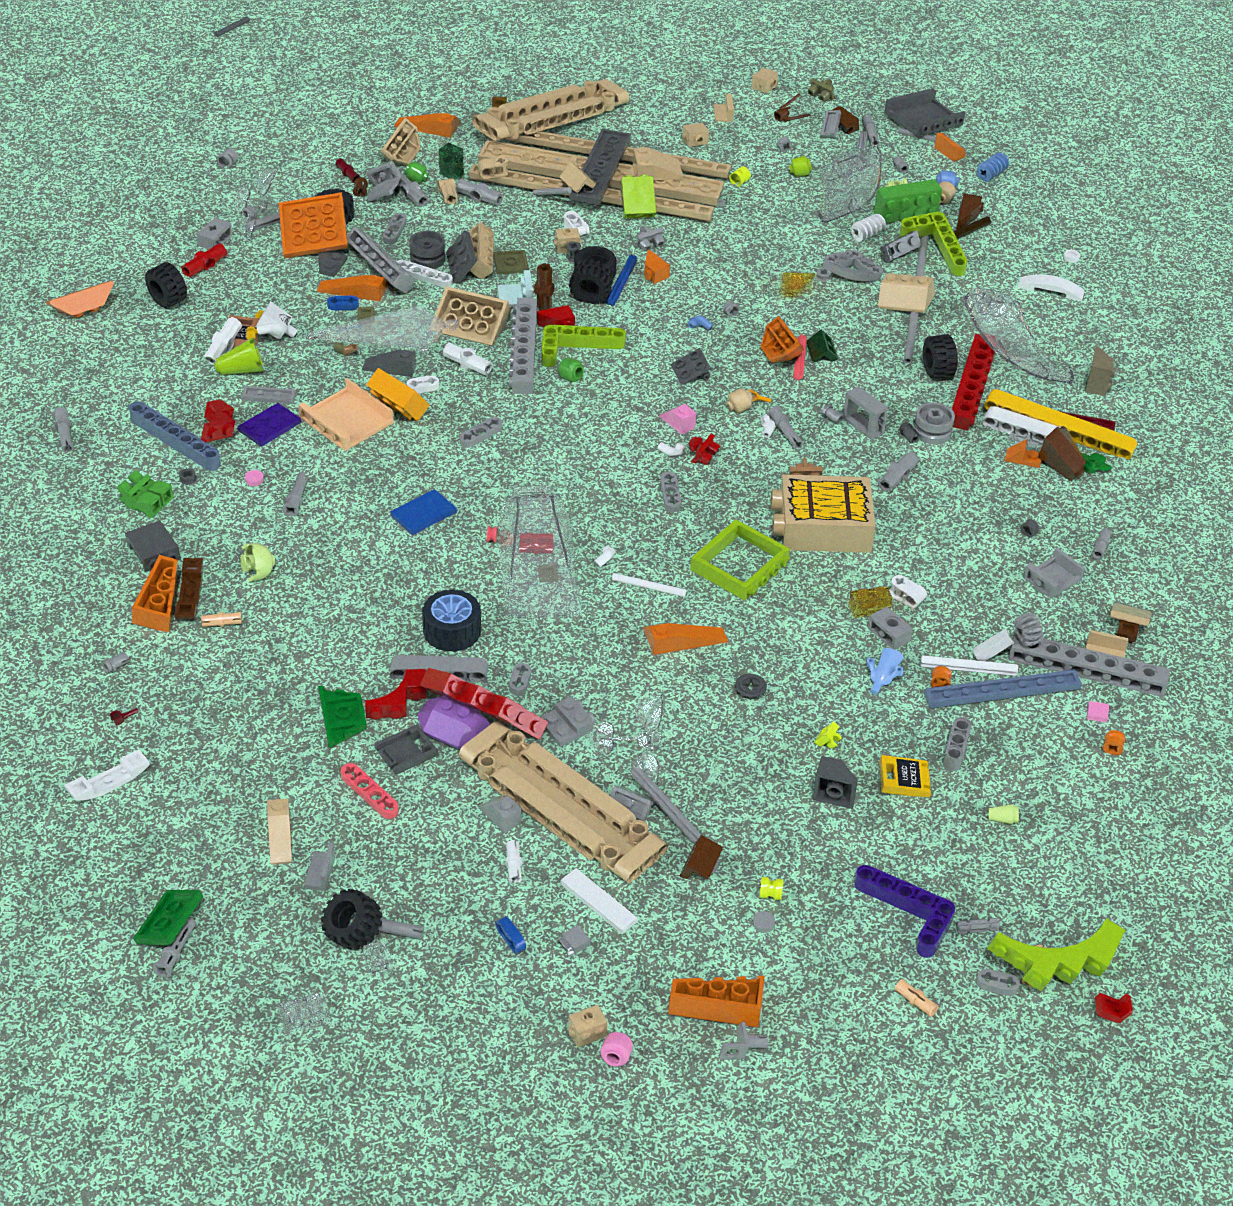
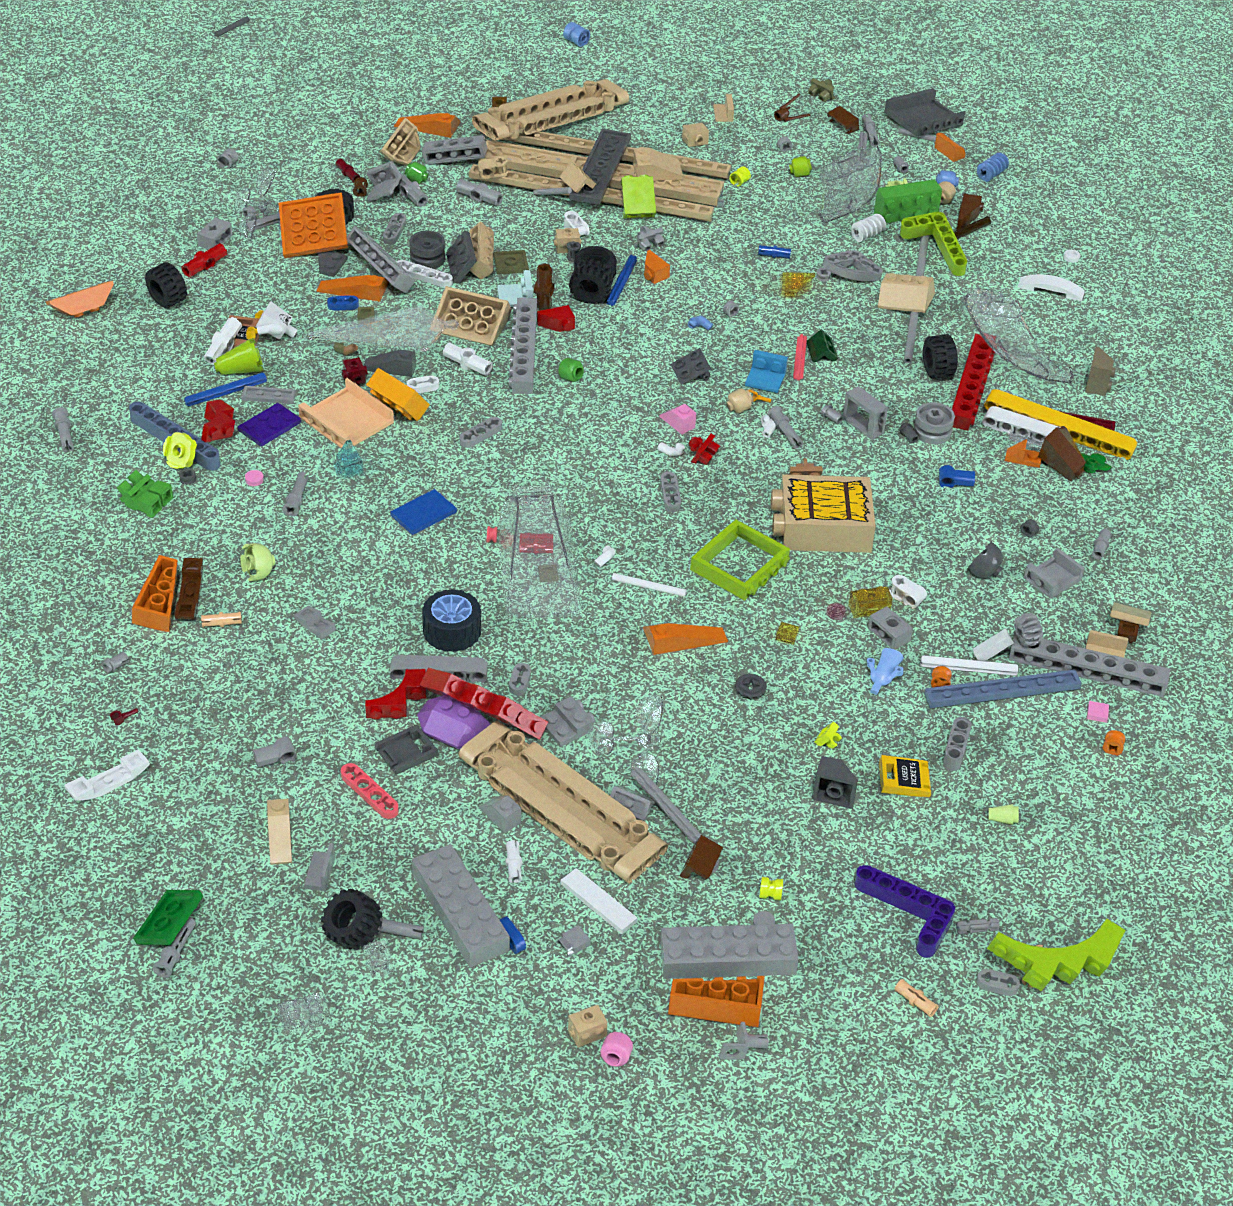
(151, 542): dark grey panel -> none
(187, 447): none -> neon yellow plate
(224, 389): none -> blue axle
(281, 751): none -> light grey piece
(313, 621): none -> light grey slope
(341, 714): green wing -> none
(348, 461): none -> clear light blue slope
(354, 370): none -> dark red brick
(448, 190): tan piece -> none
(451, 161): clear green brick -> none
(454, 149): none -> light grey brick
(460, 905): none -> light grey brick
(576, 34): none -> medium blue wheel
(579, 337): lime beam -> none
(728, 951): none -> light grey brick
(765, 80): tan head -> none
(767, 371): none -> dark azure bracket
(774, 251): none -> blue pin
(779, 342): orange wedge -> none
(787, 633): none -> clear yellow plate
(830, 124): light grey tile -> none
(836, 611): none -> clear pink tile
(898, 471): light grey piece -> none
(900, 246): plate -> none
(950, 477): none -> blue piece
(987, 562): none -> dark grey cylinder
(1112, 1008): red bracket -> none

